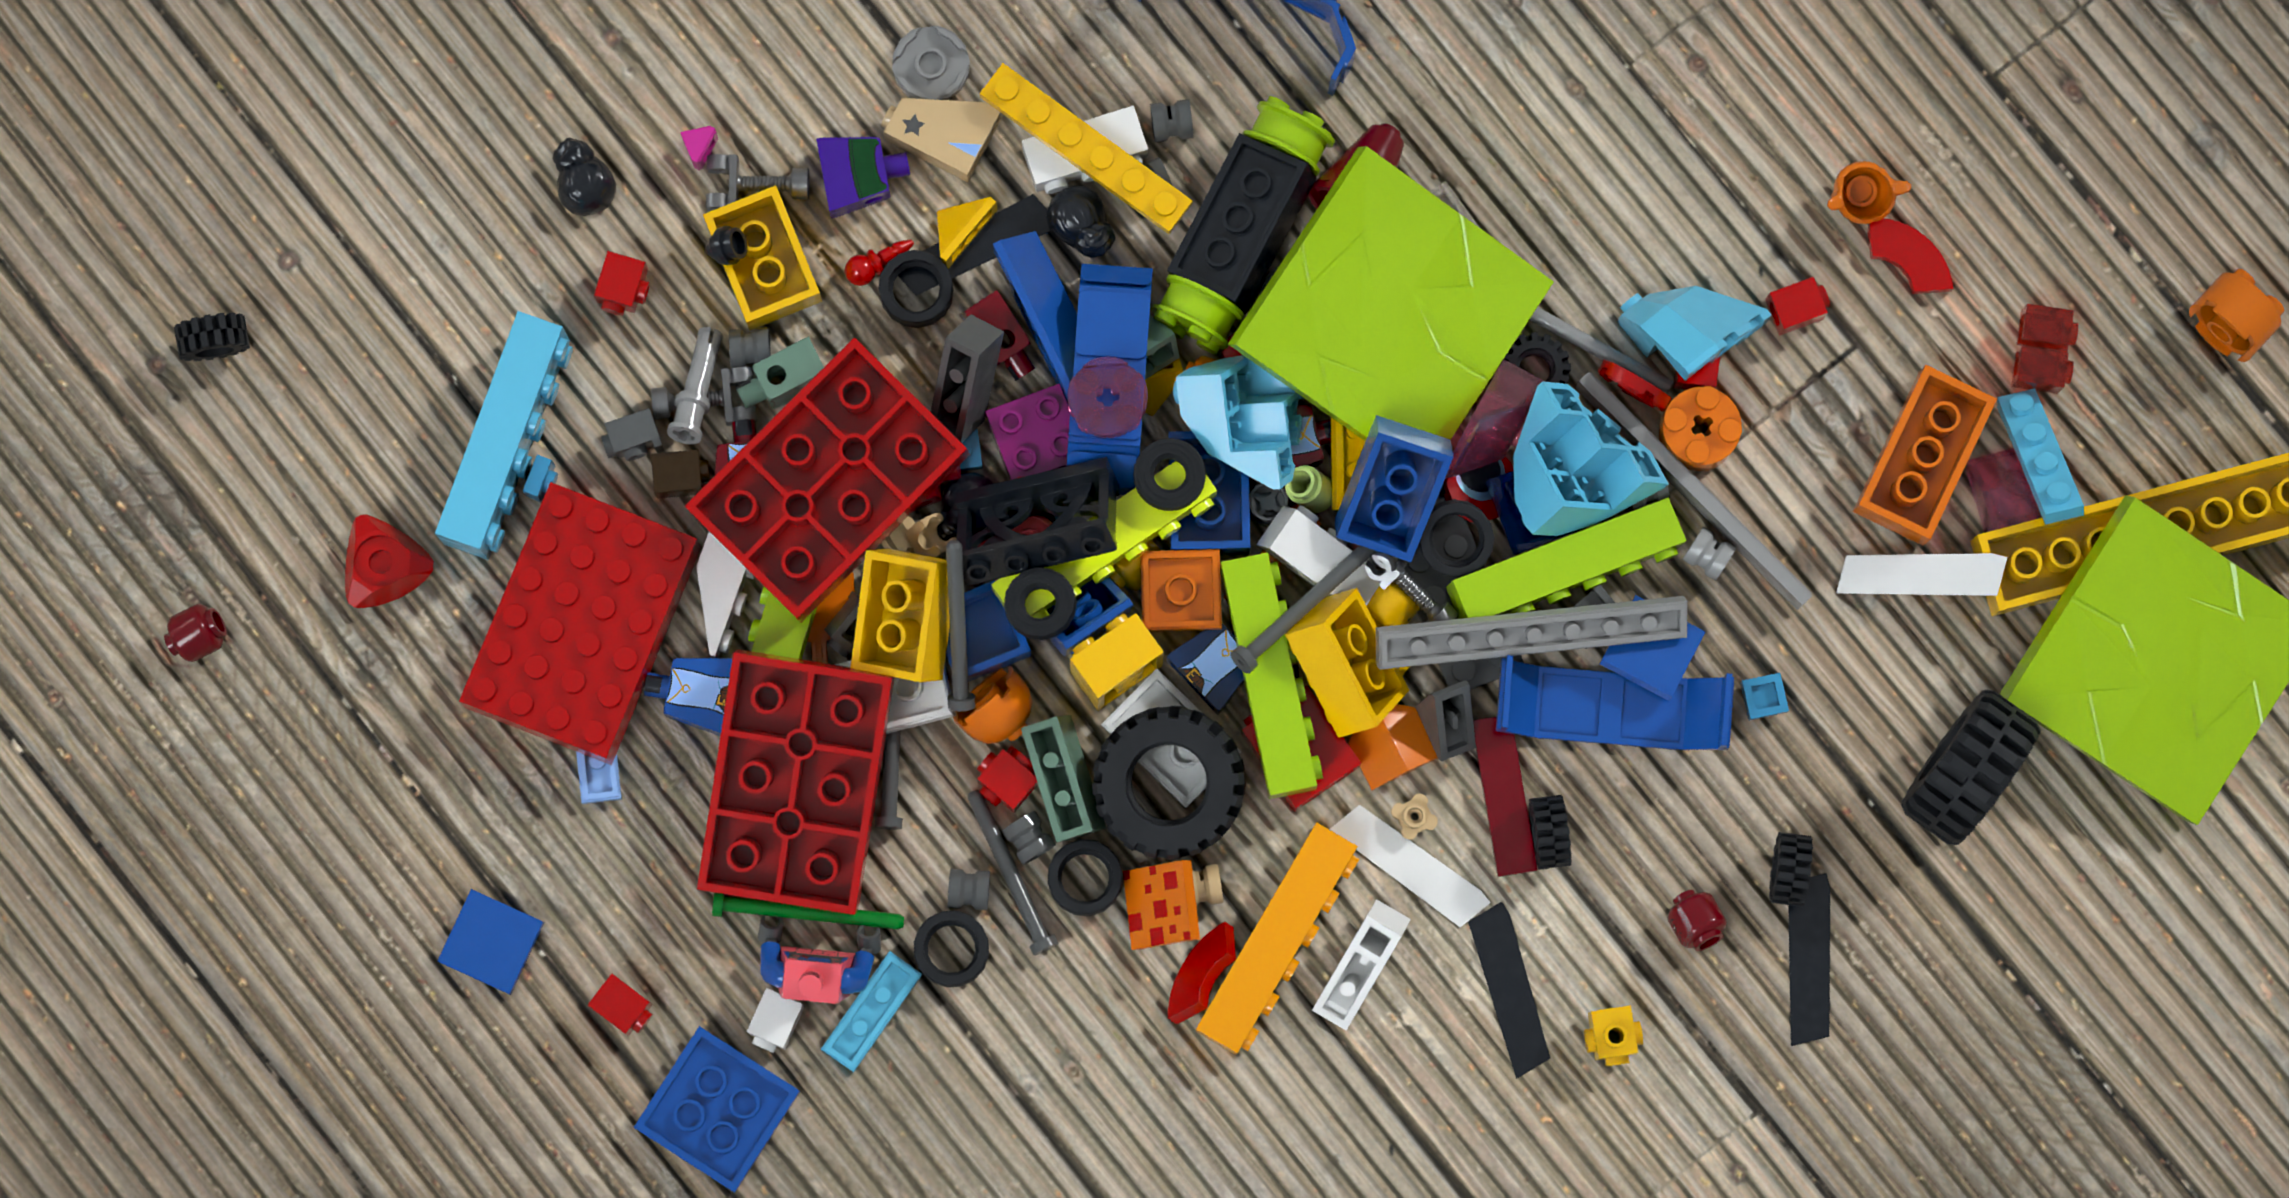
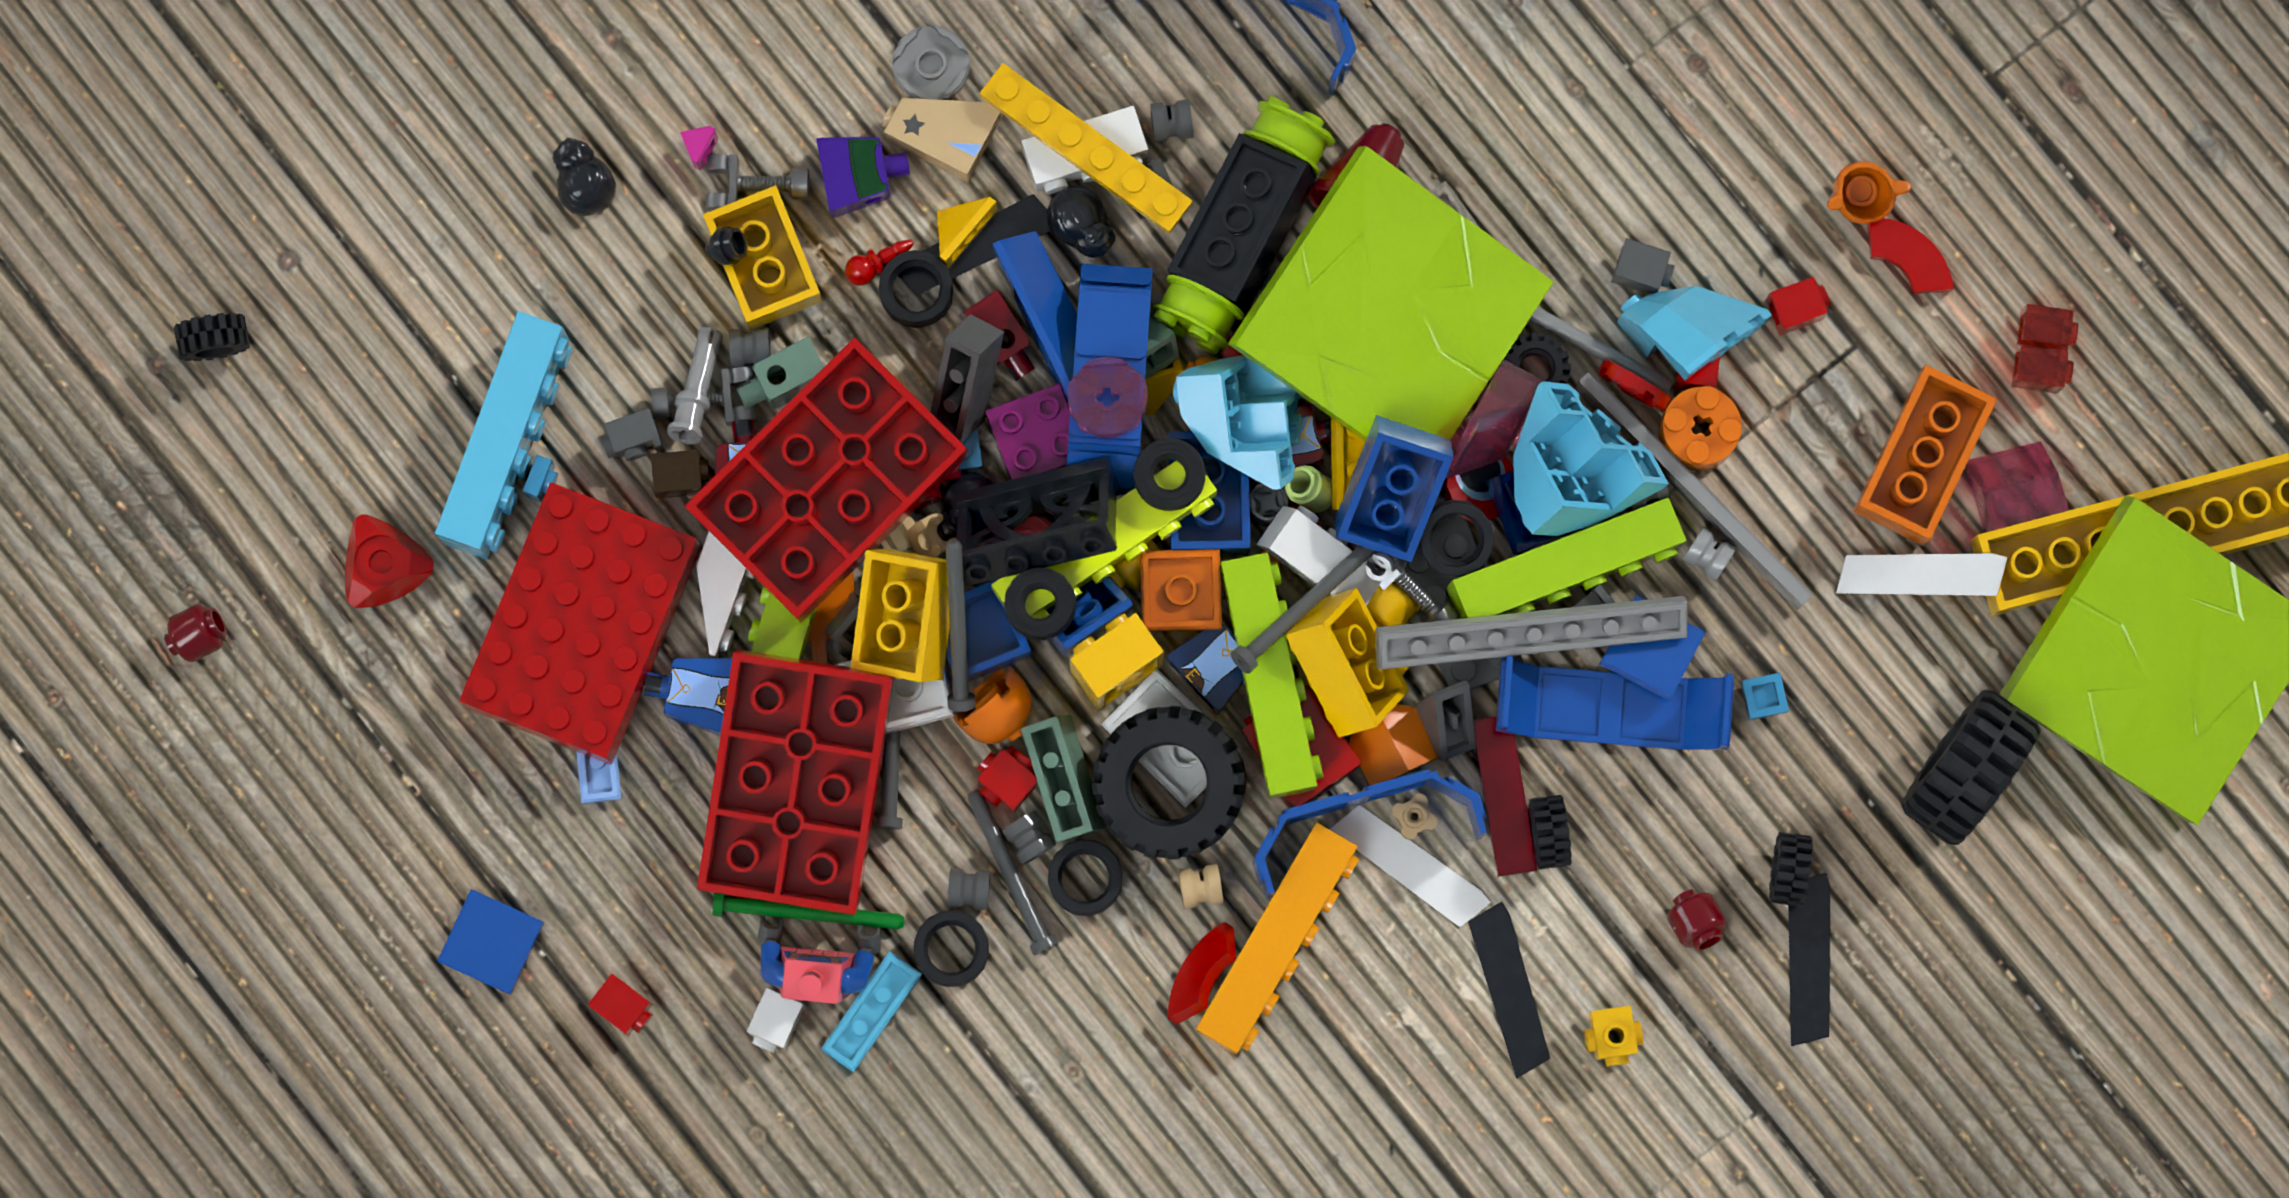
(622, 284): red brick -> none
(717, 1109): blue plate -> none
(1161, 905): orange tile -> none
(1361, 964): white slope -> none
(1373, 792): none -> blue windscreen
(1642, 267): none -> dark grey brick
(2040, 456): medium azure plate -> none
(2236, 315): orange brick -> none

